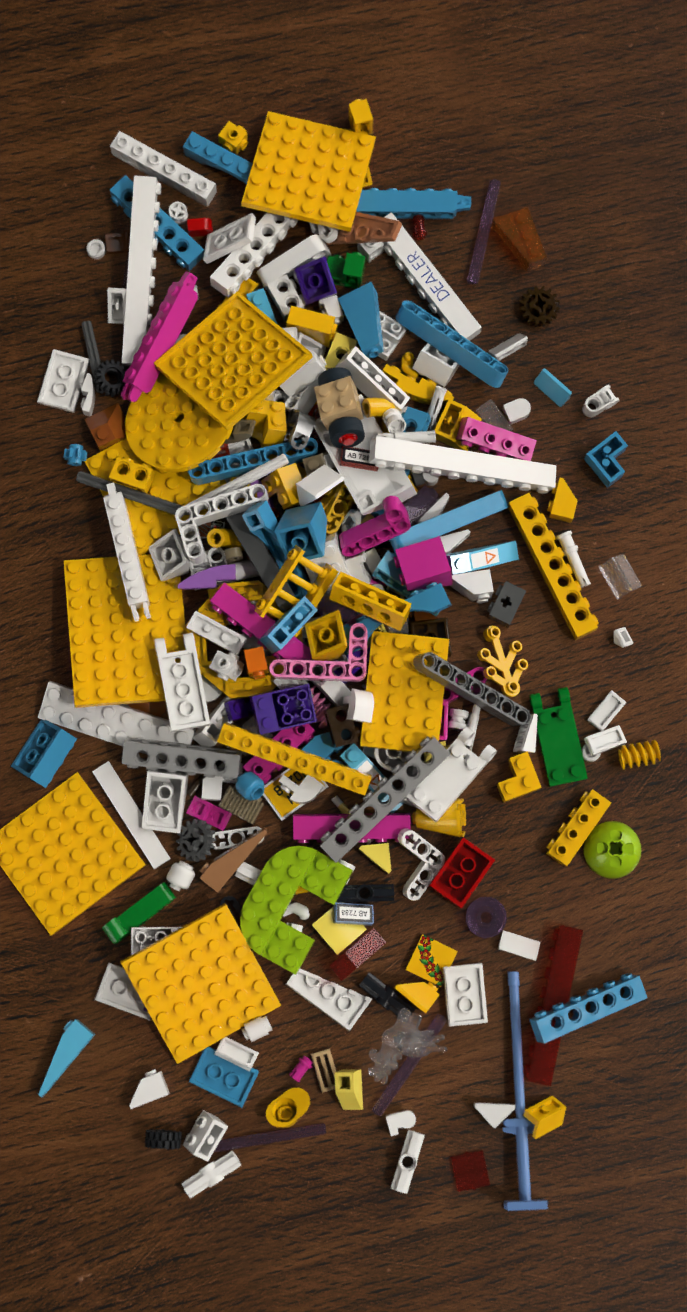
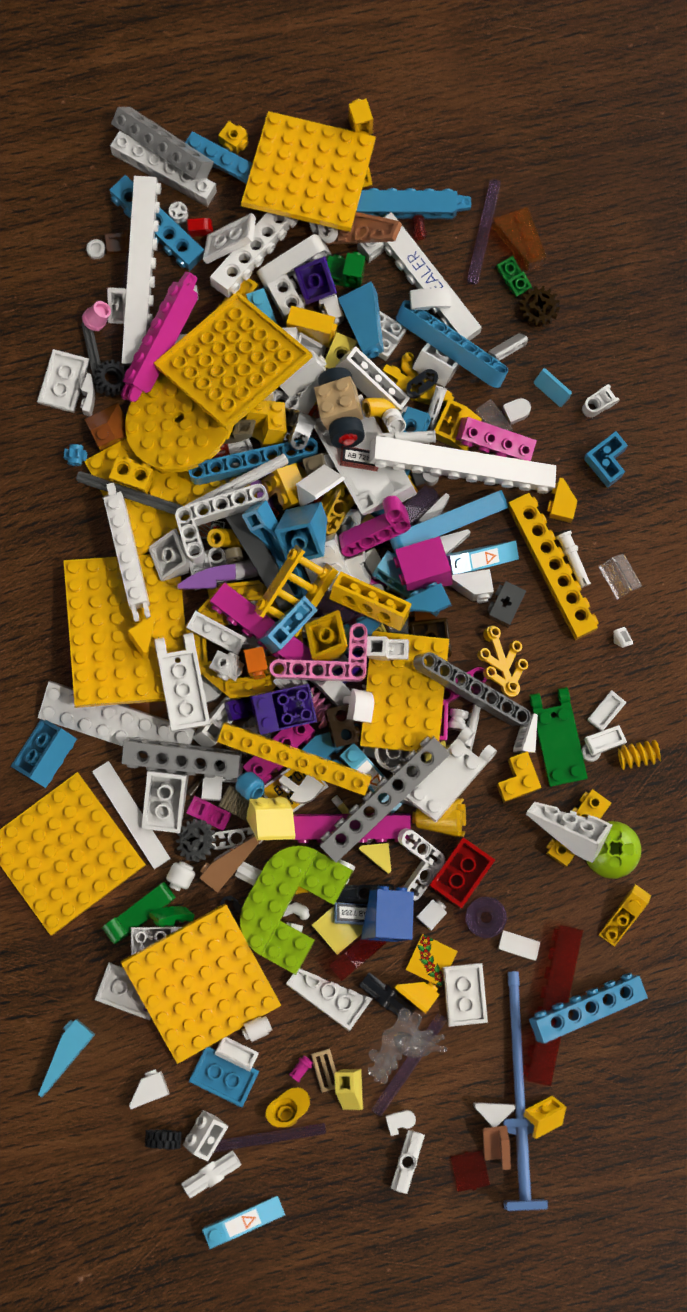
(96, 316): none -> bright pink piece
(142, 635): none -> yellow slope
(162, 142): none -> light grey brick
(169, 915): none -> green slope
(243, 1222): none -> medium azure slope
(271, 818): none -> light yellow slope
(387, 649): none -> white brick
(389, 915): none -> slope
(424, 387): none -> black beam
(430, 298): none -> white slope
(432, 914): none -> white brick
(497, 1145): none -> nougat panel
(514, 276): none -> green slope
(577, 833): none -> white wedge
(625, 915): none -> yellow slope

